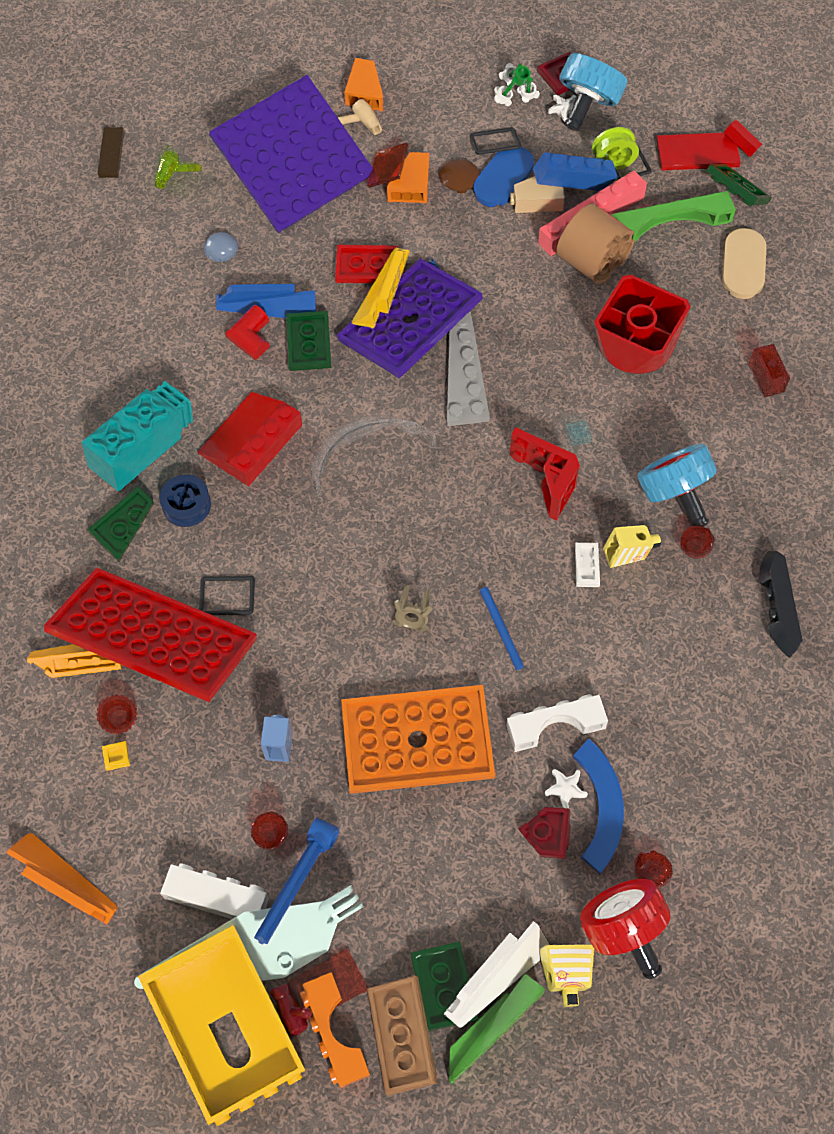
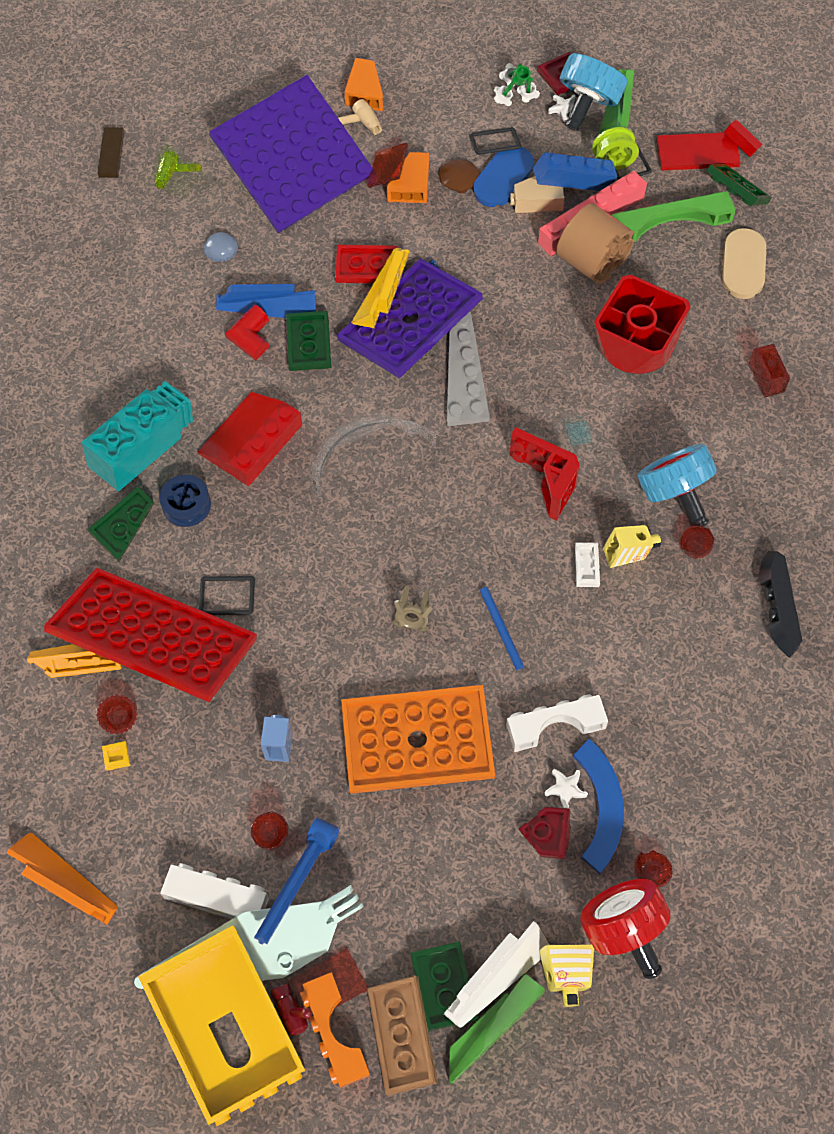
(619, 115): none -> bright green wedge

